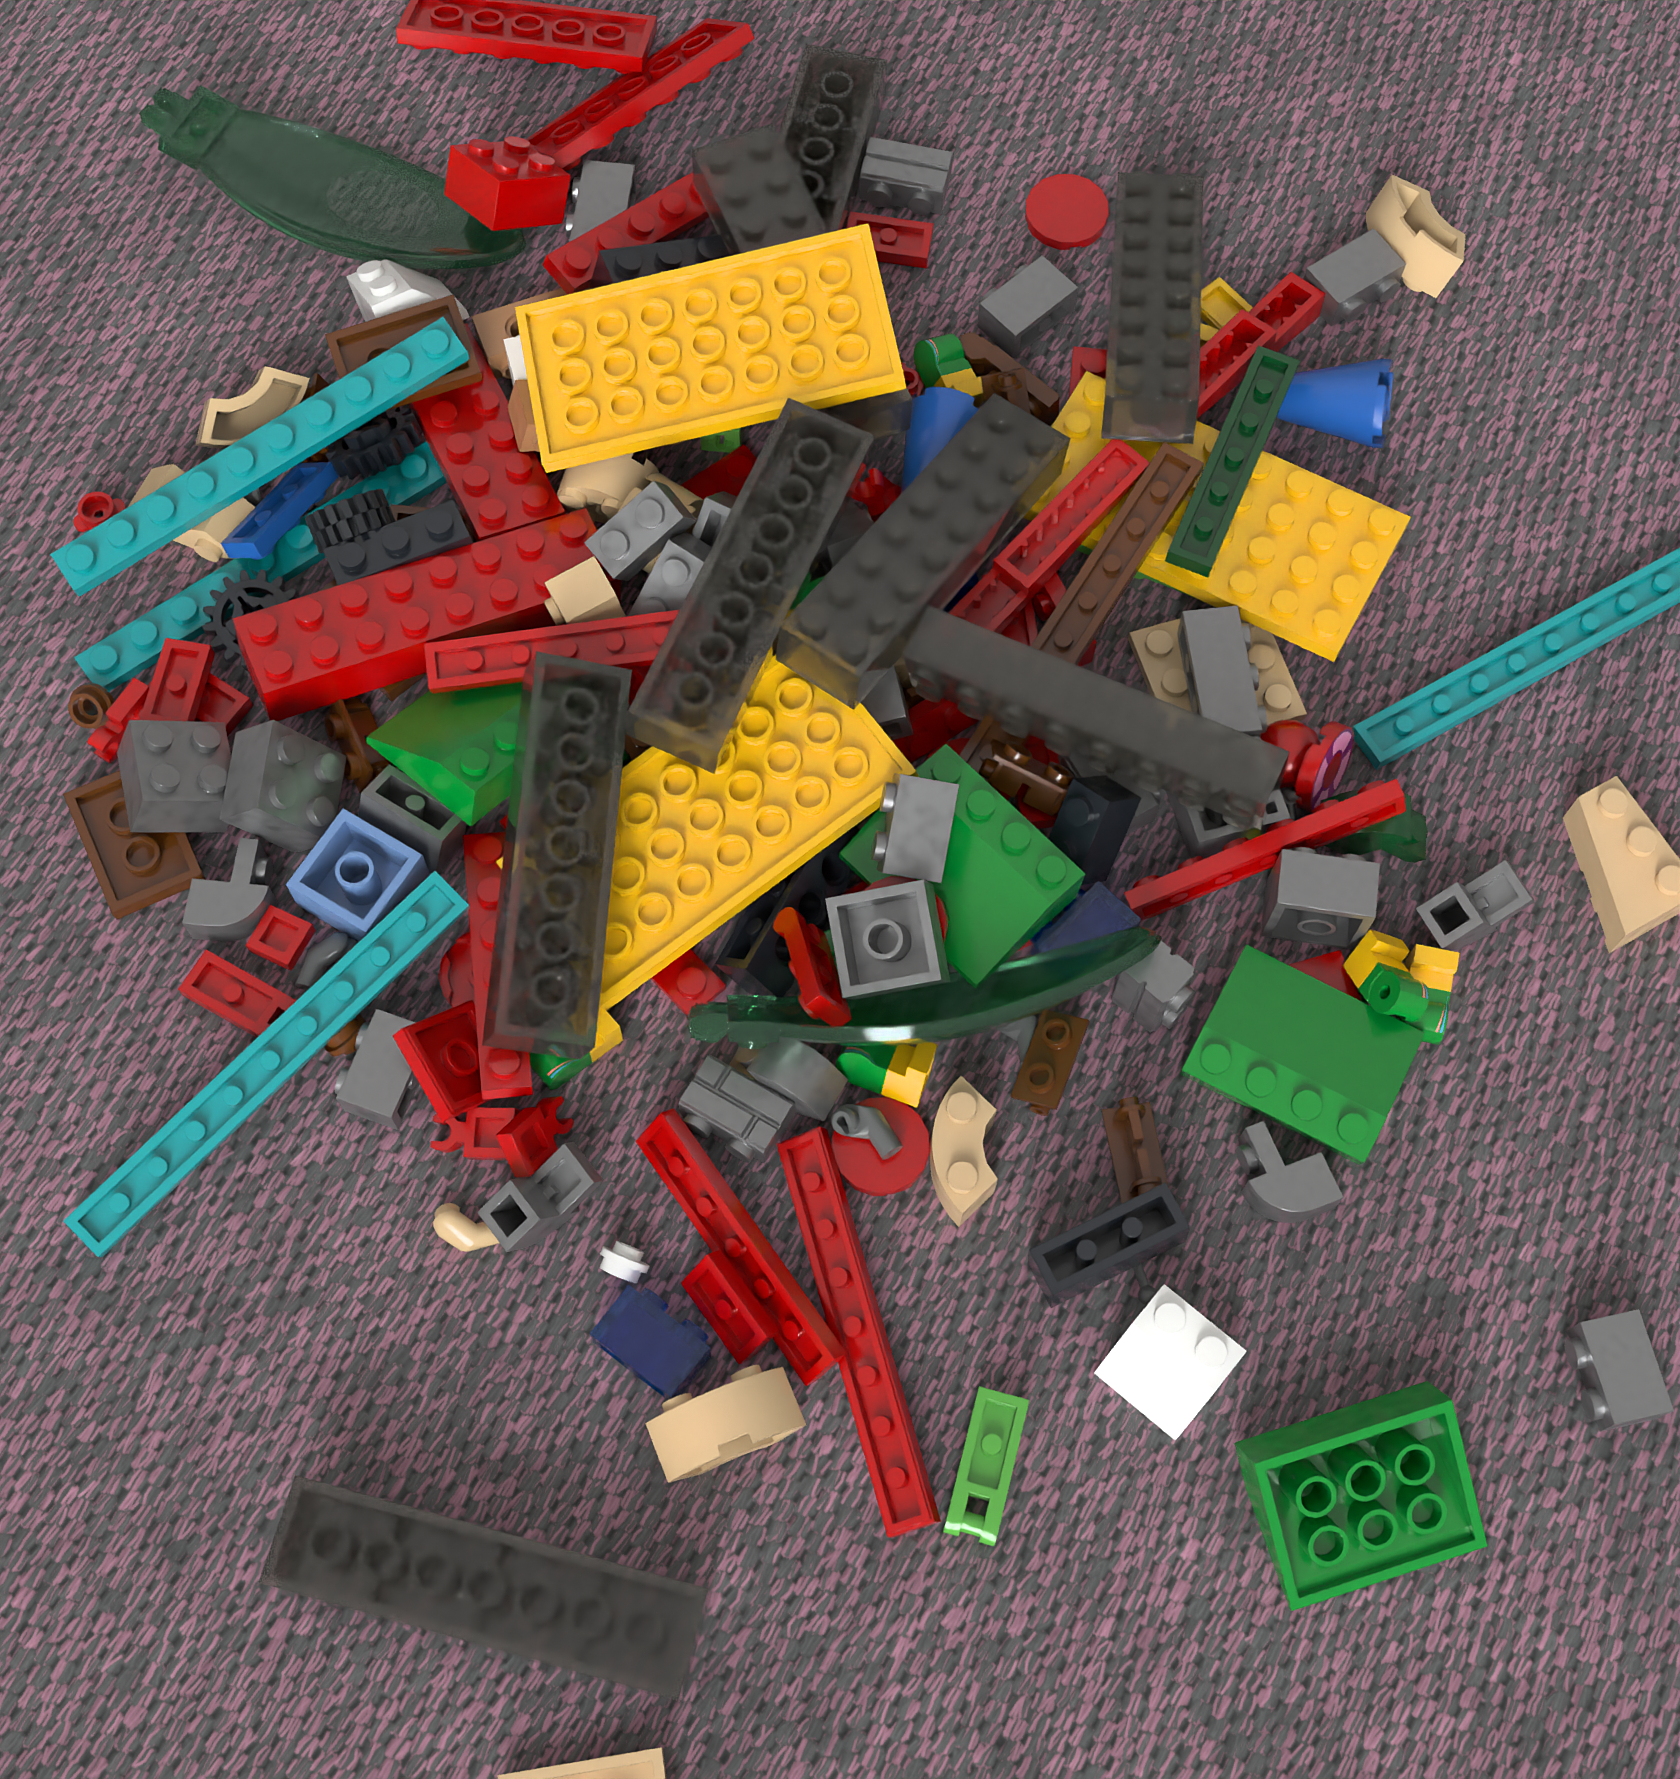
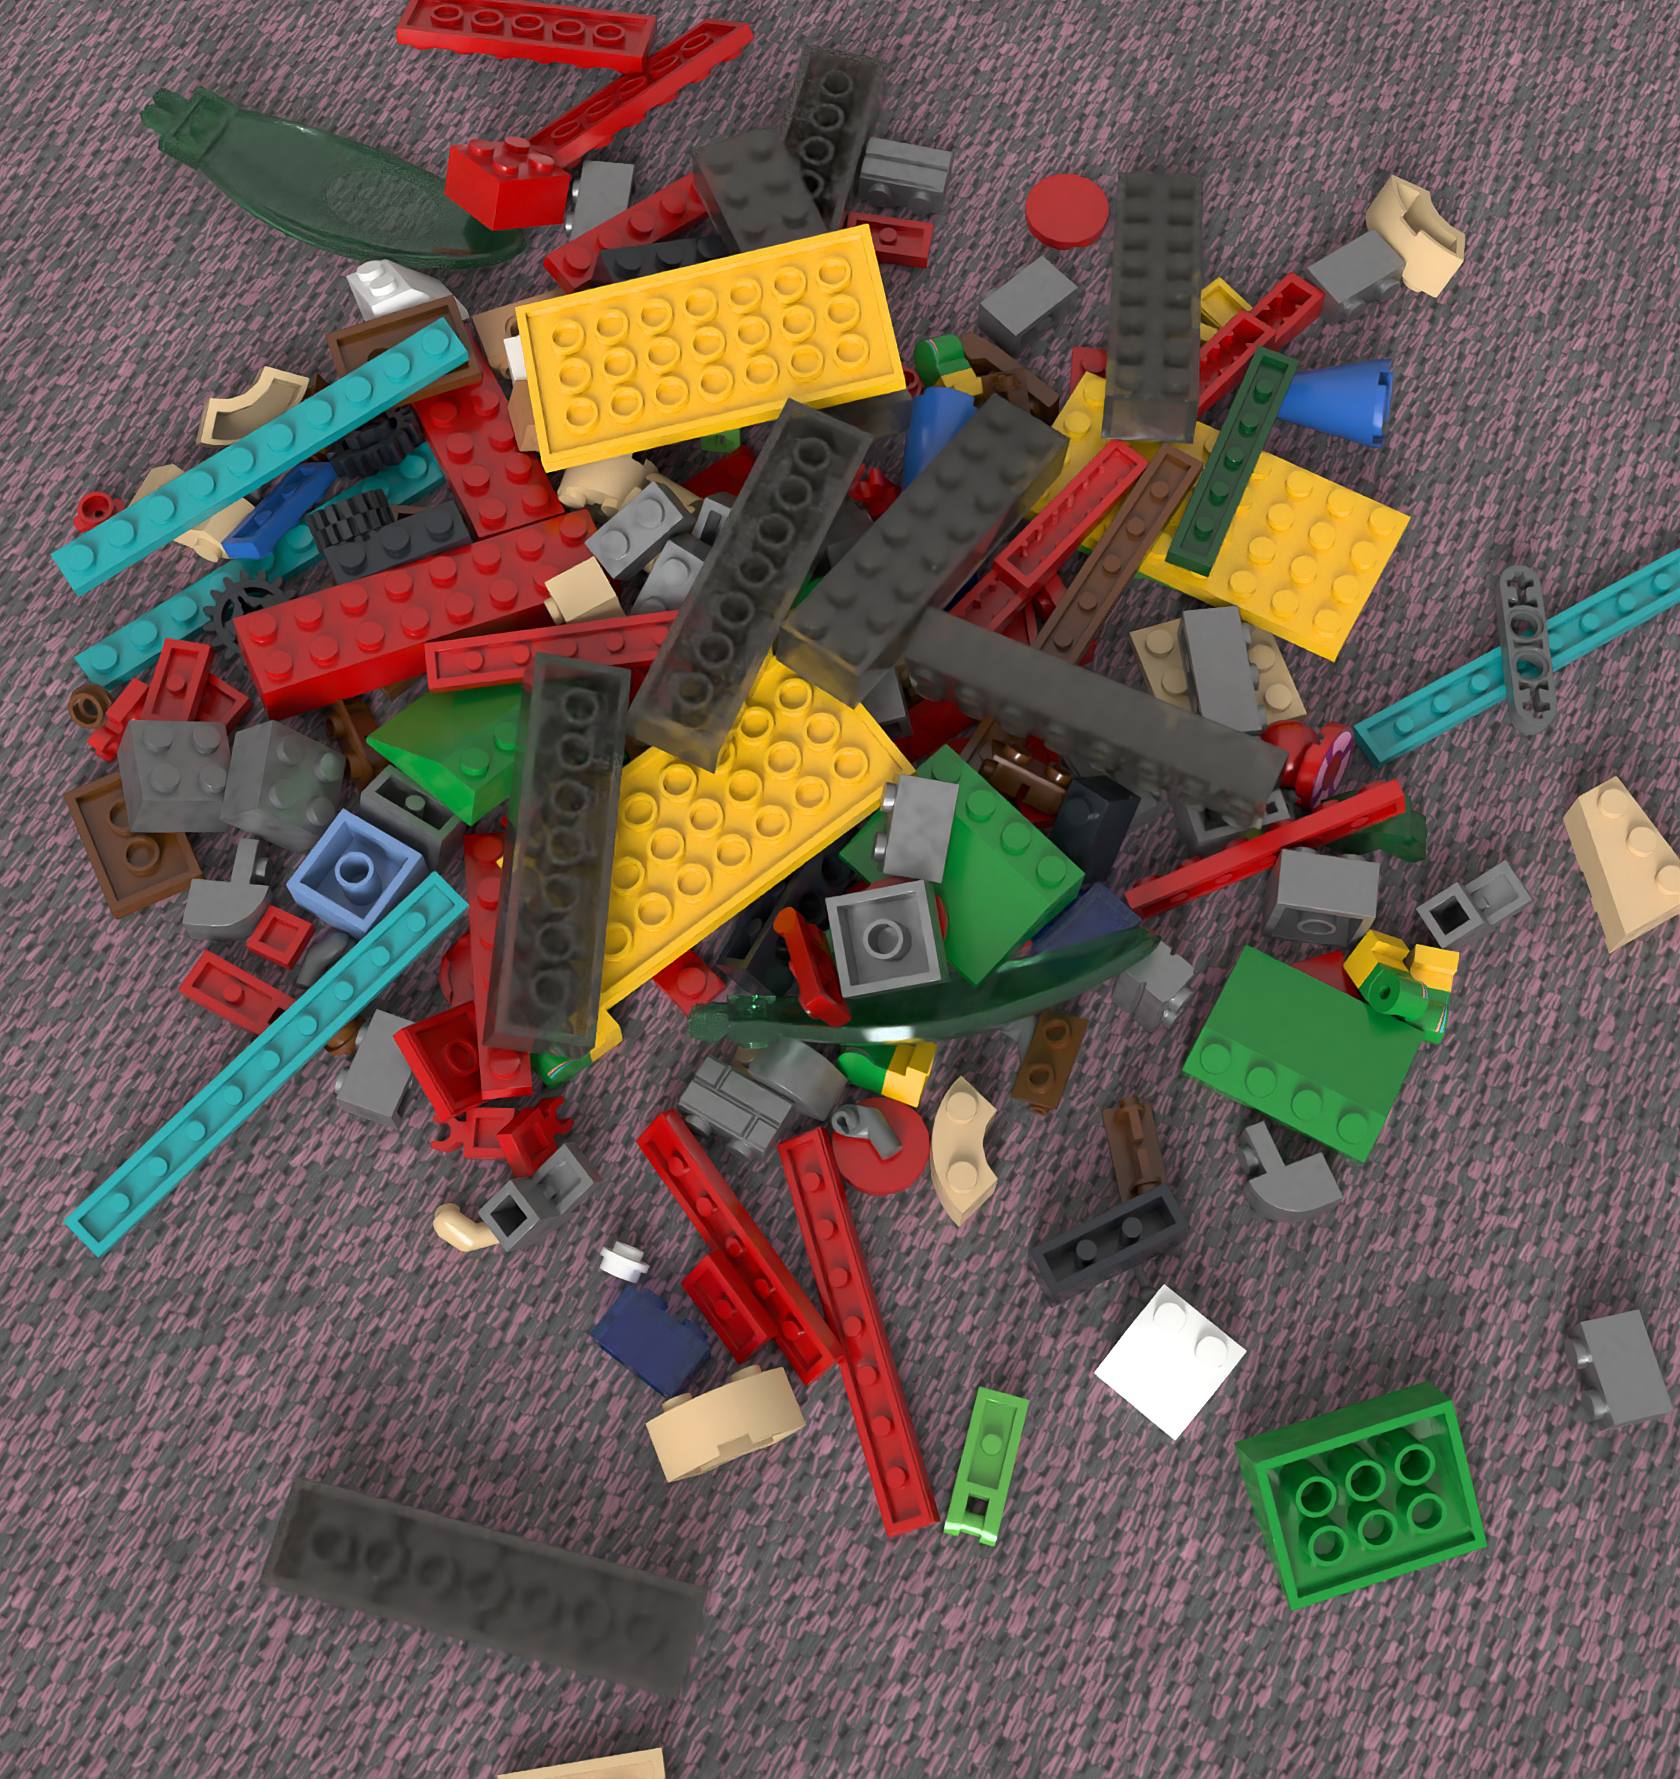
(1531, 649): none -> dark grey beam

